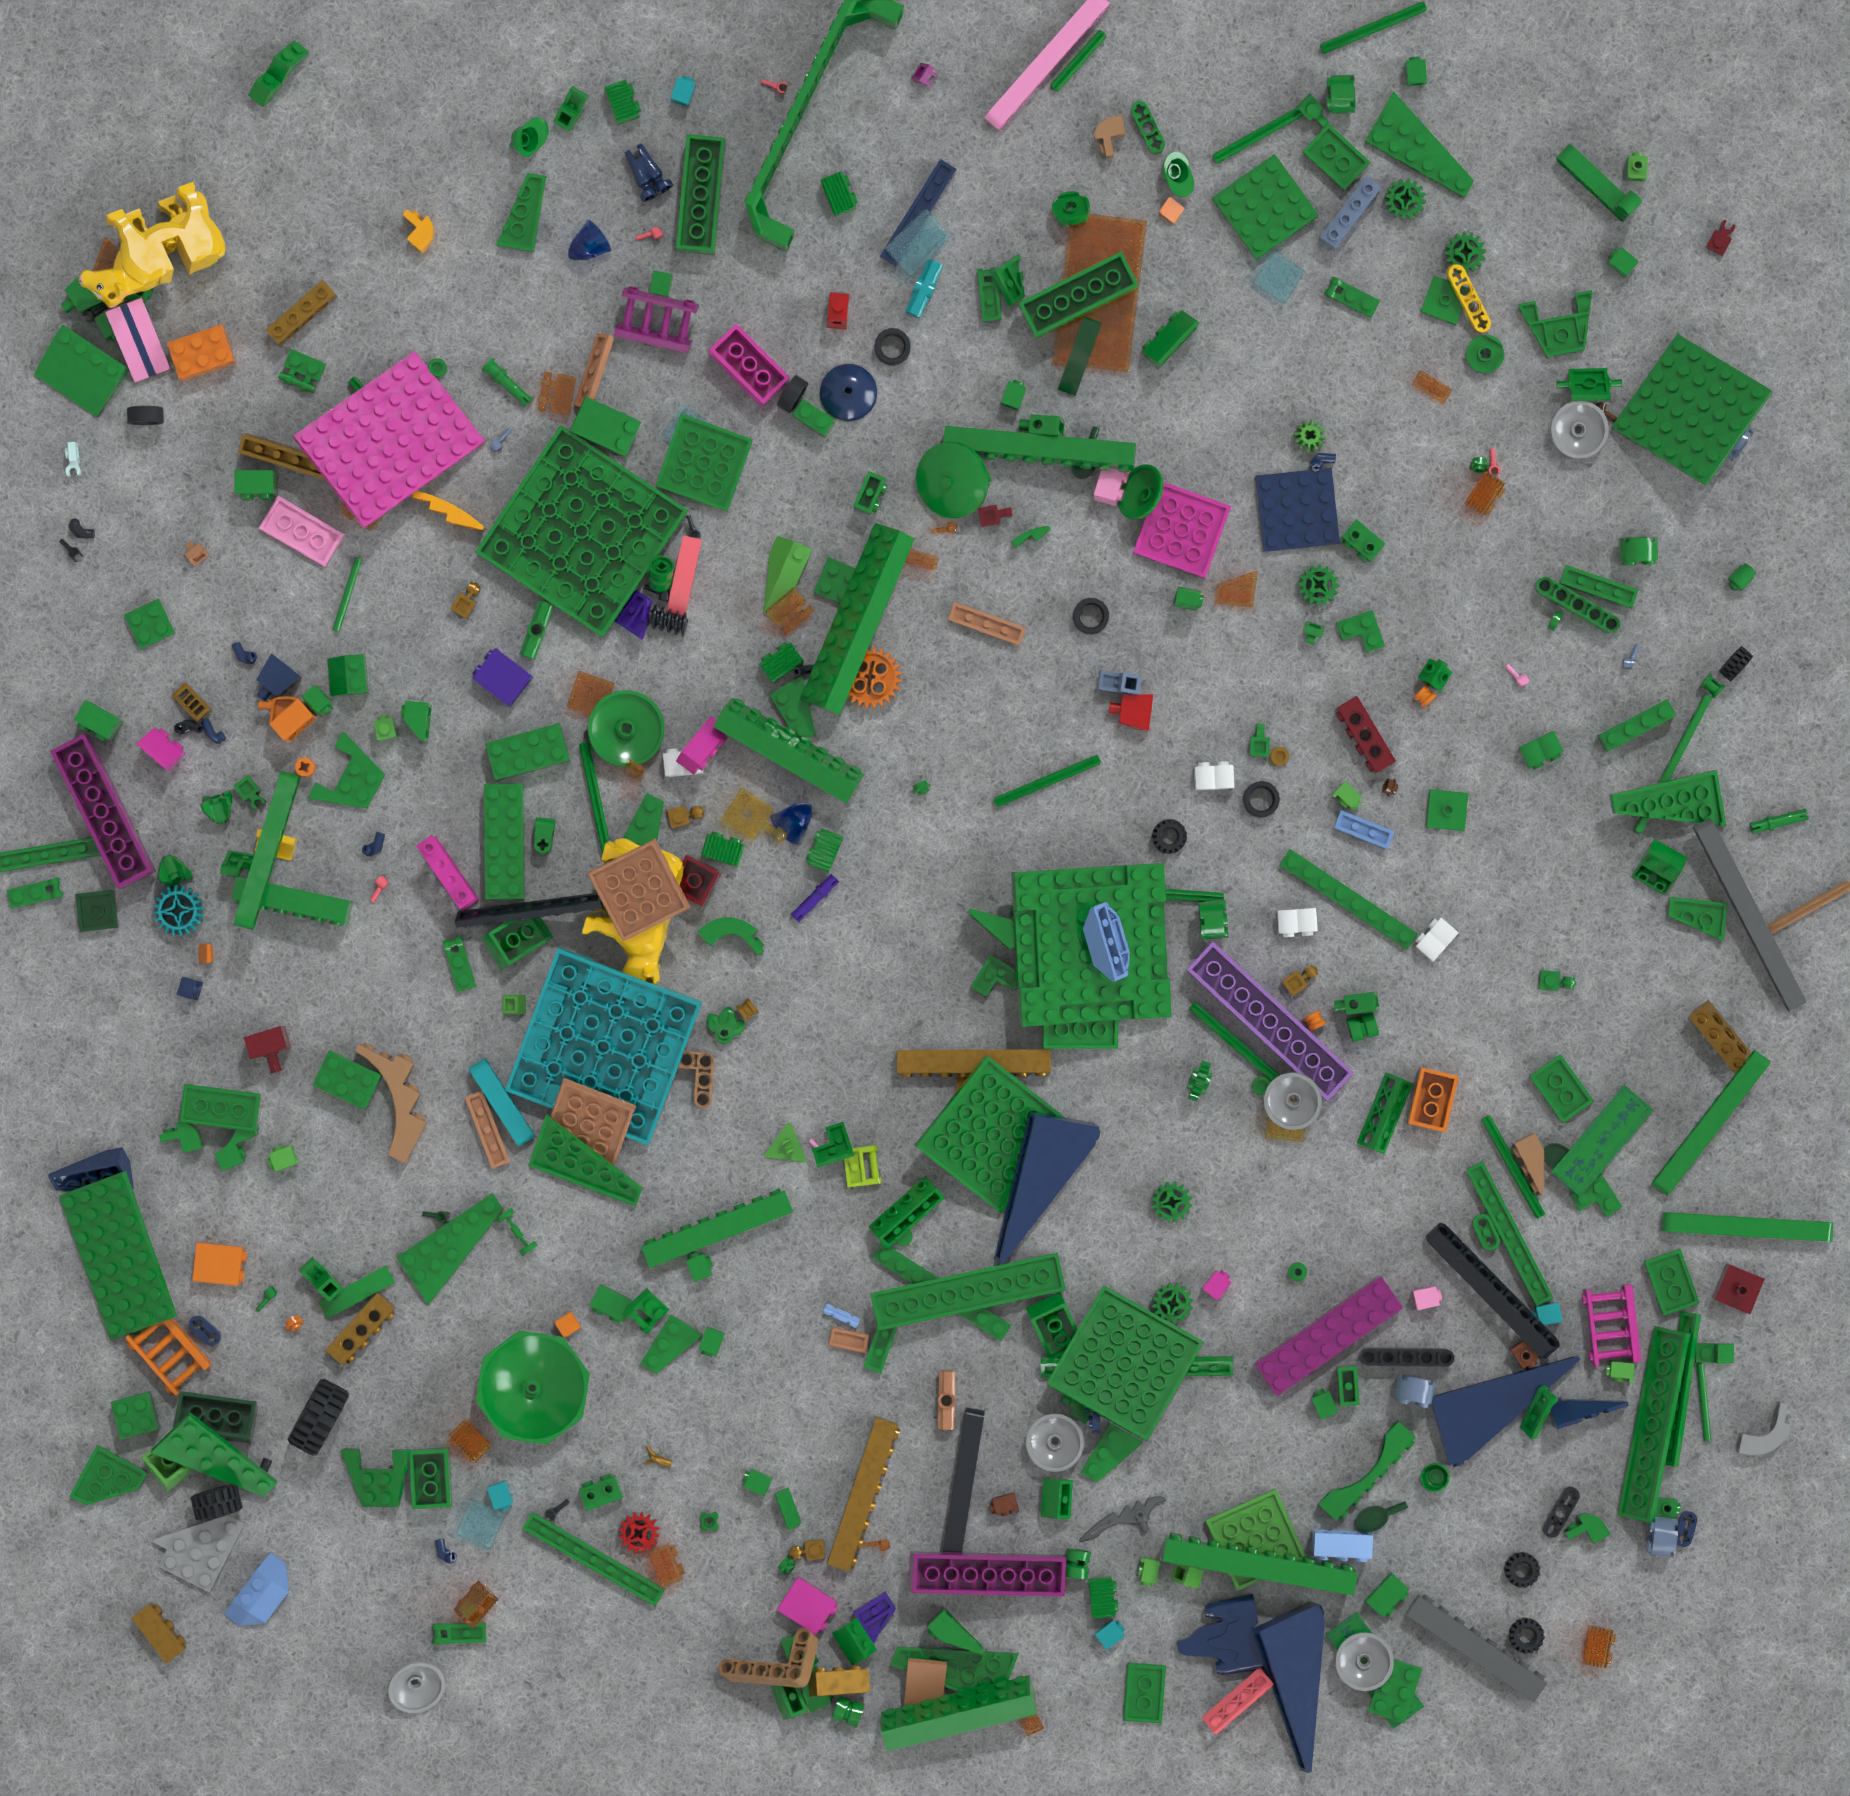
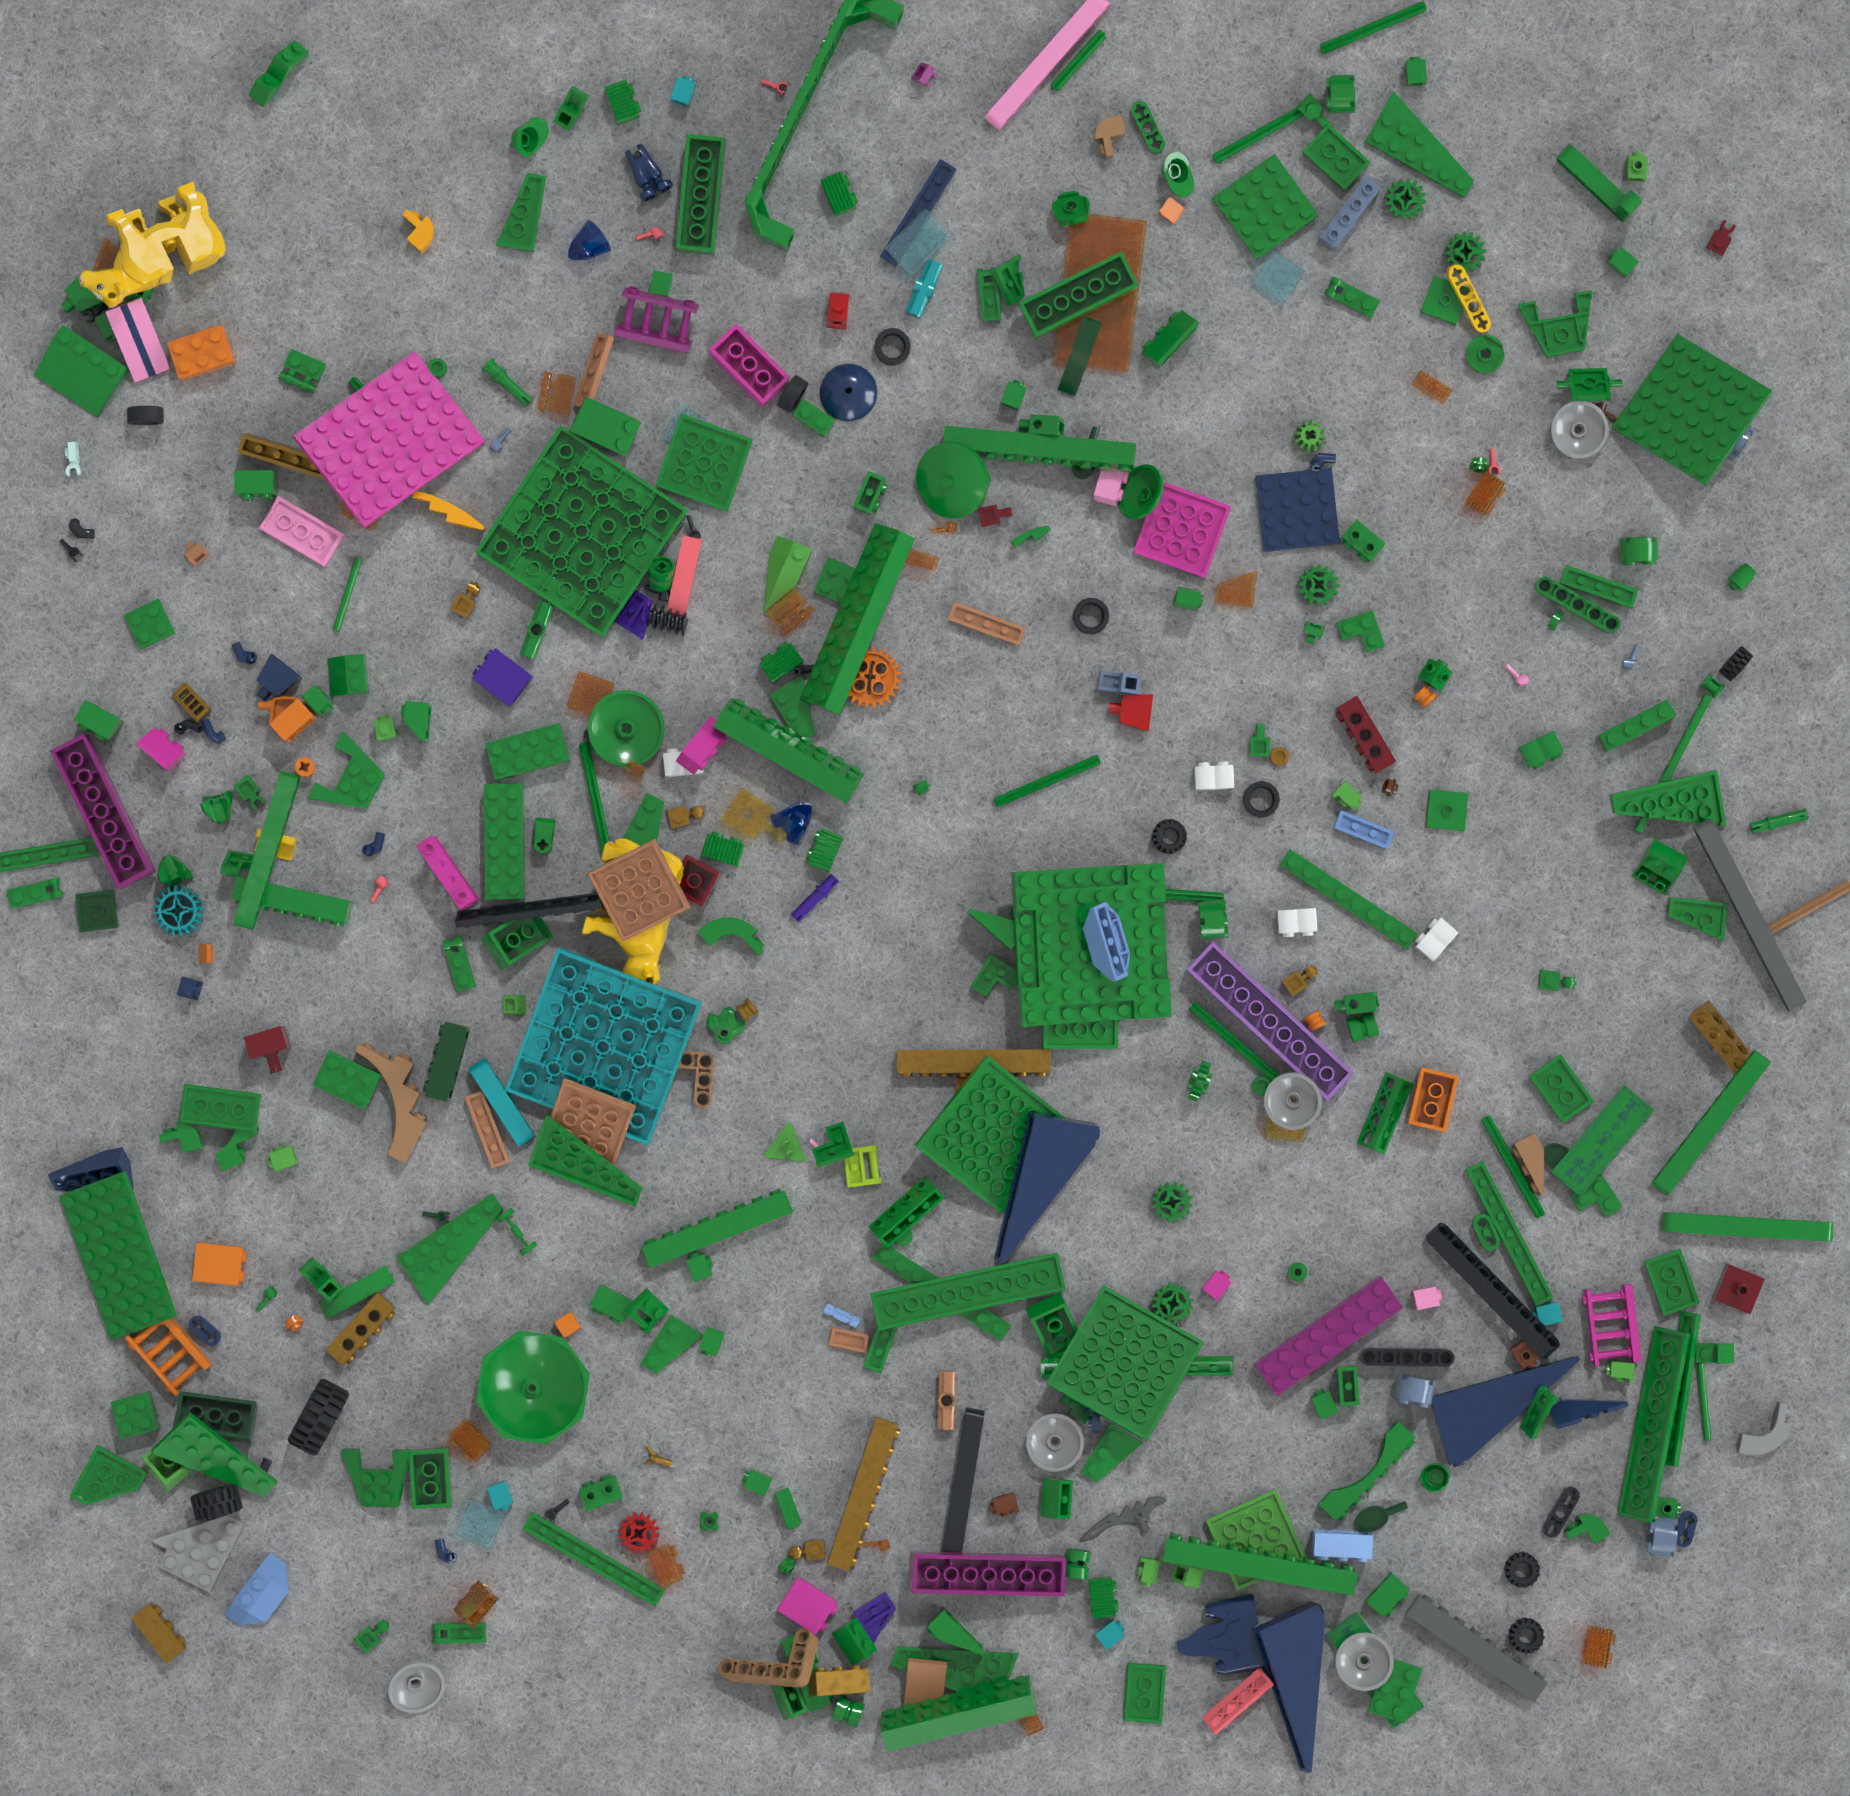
(301, 313): pearl gold brick -> none
(368, 1637): none -> green plate
(447, 1061): none -> dark green brick

